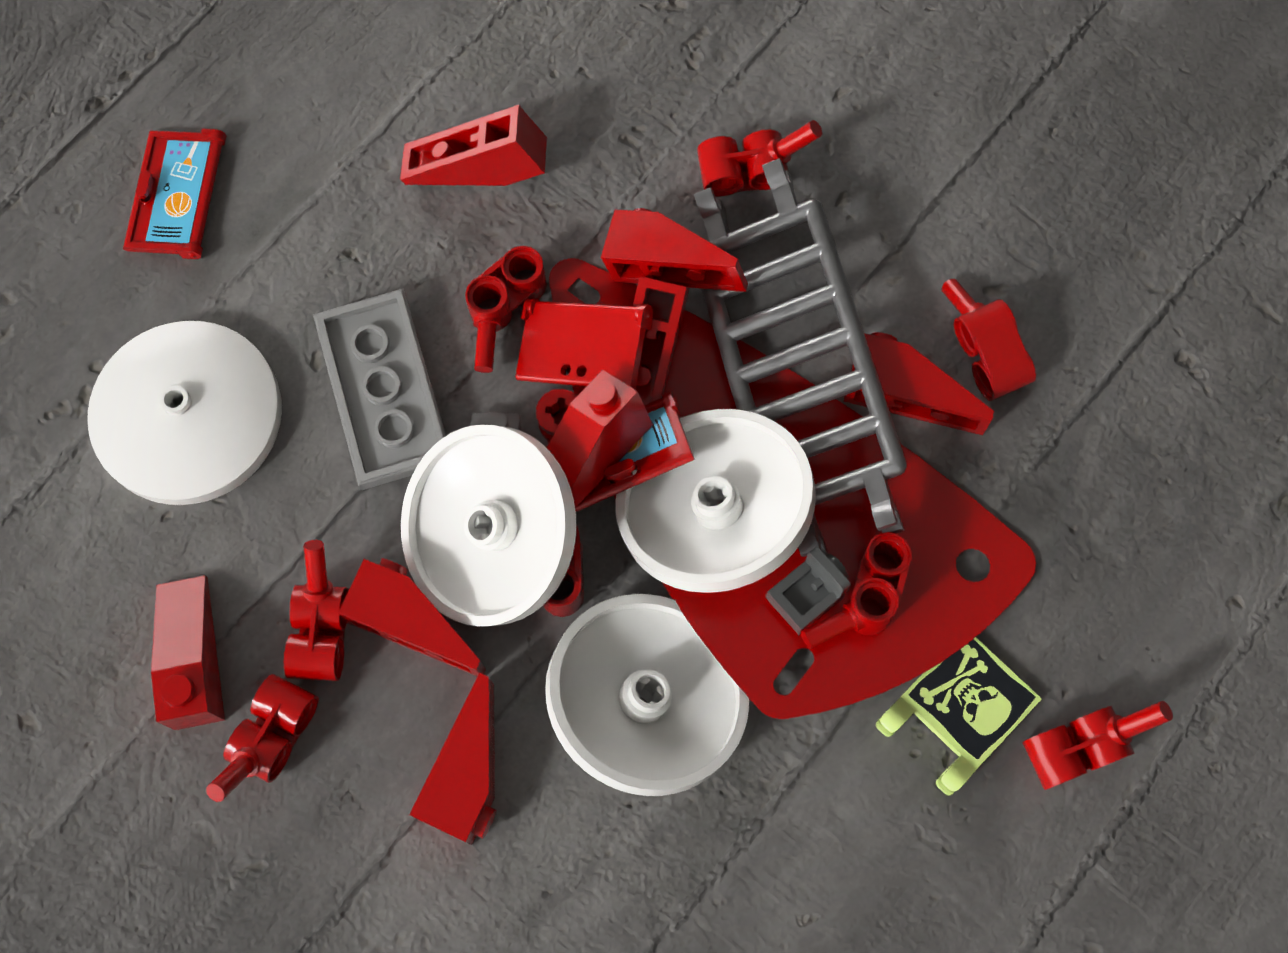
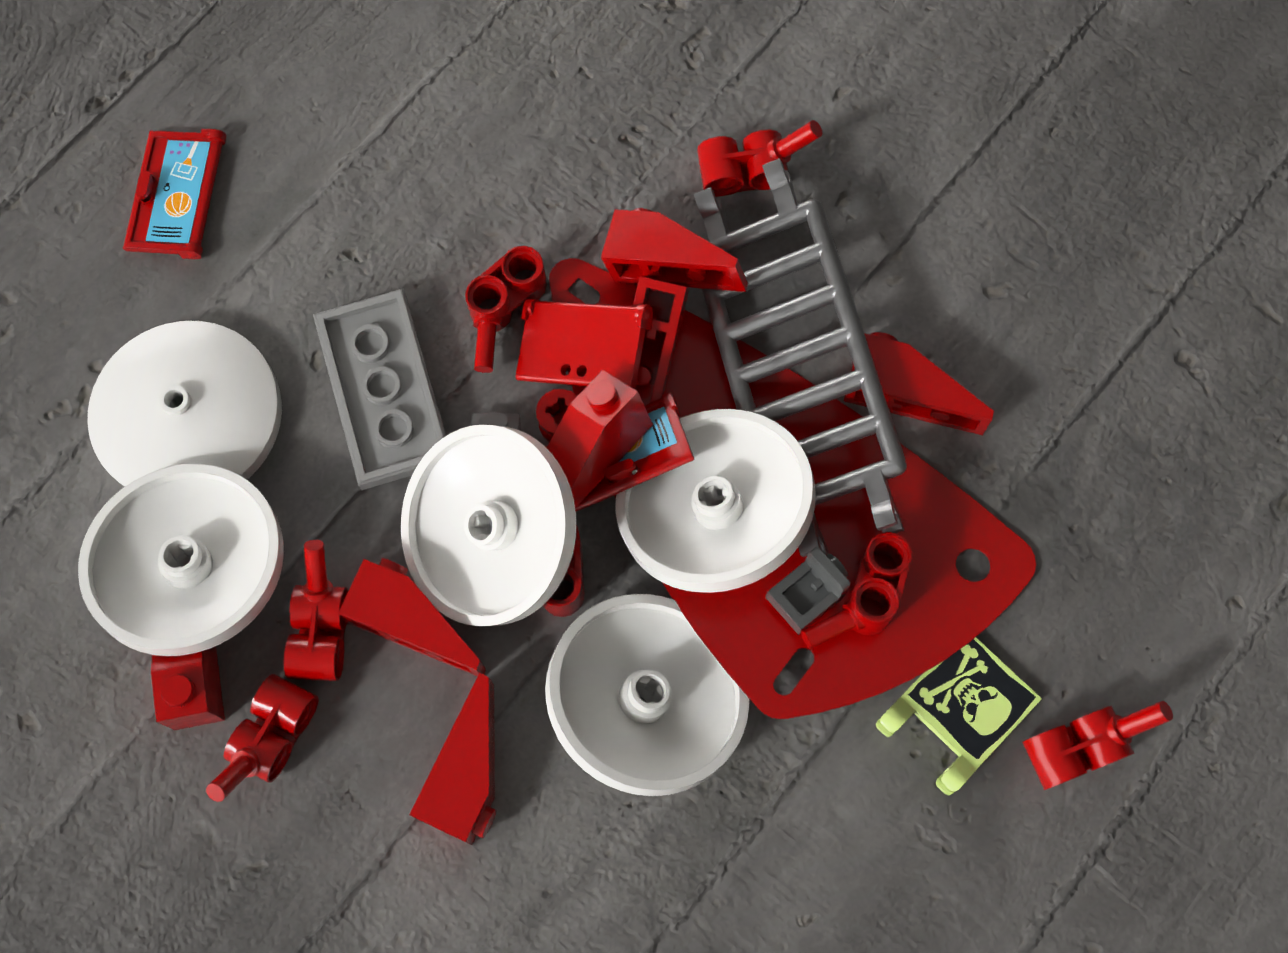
(181, 559): none -> white dish
(478, 153): red slope -> none
(993, 335): red beam -> none

